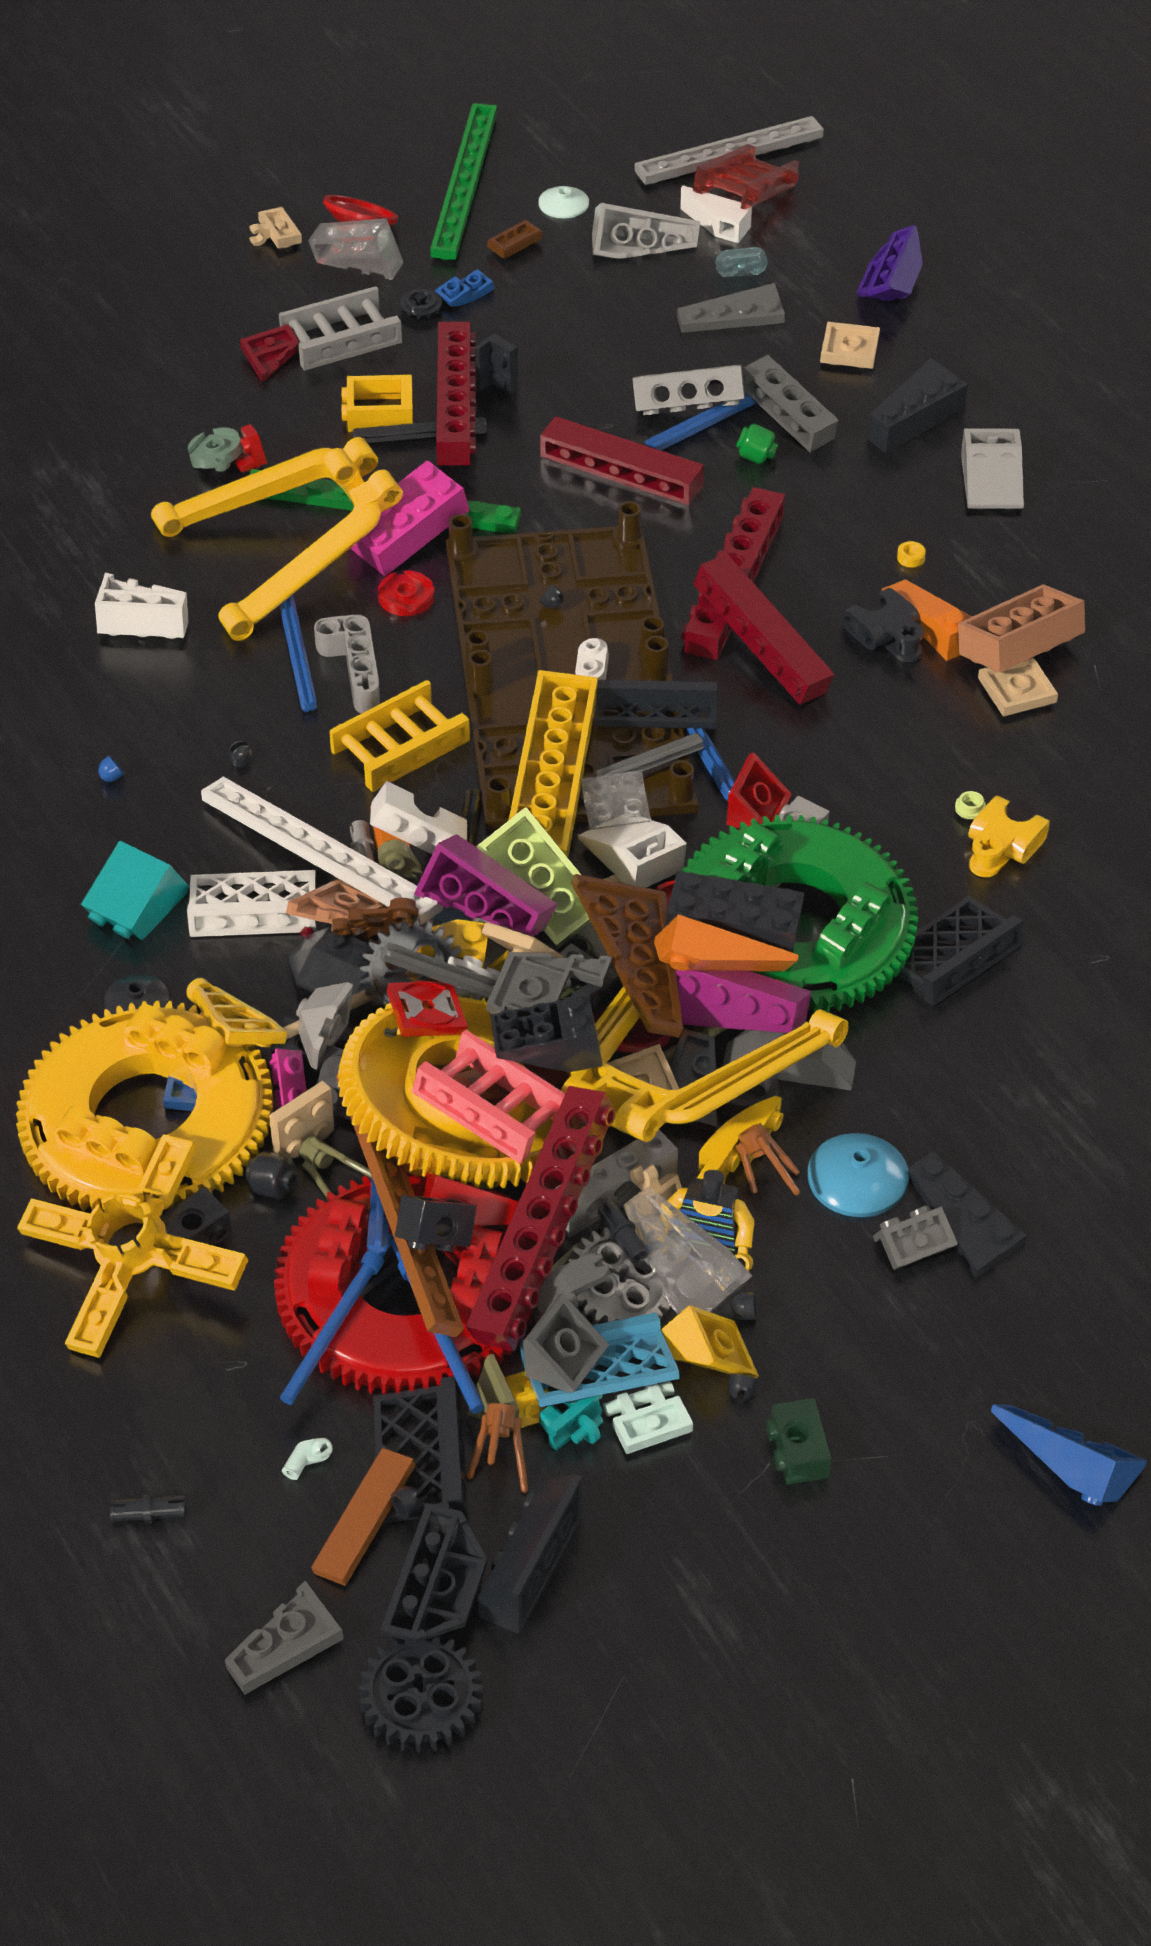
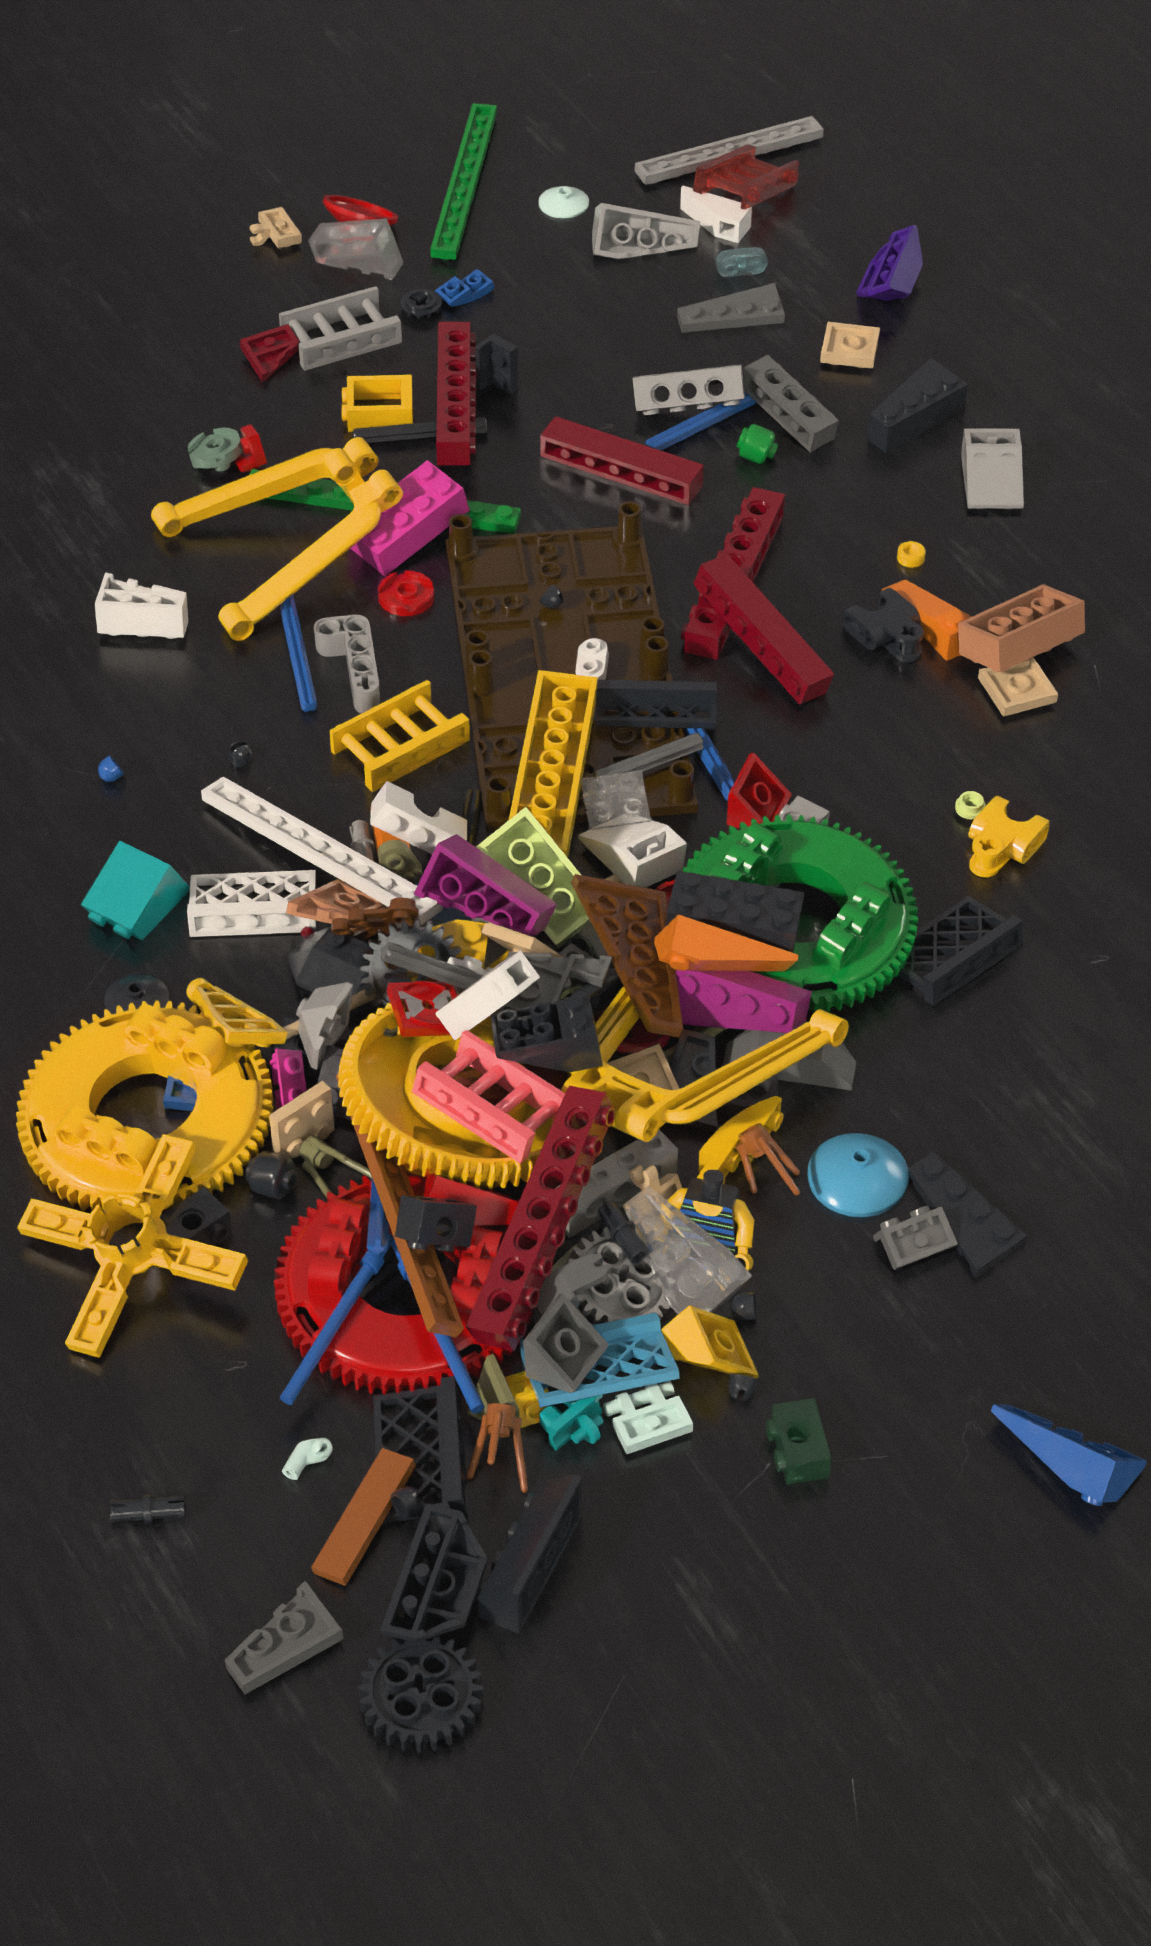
(487, 994): none -> white slope
(514, 239): reddish brown plate -> none

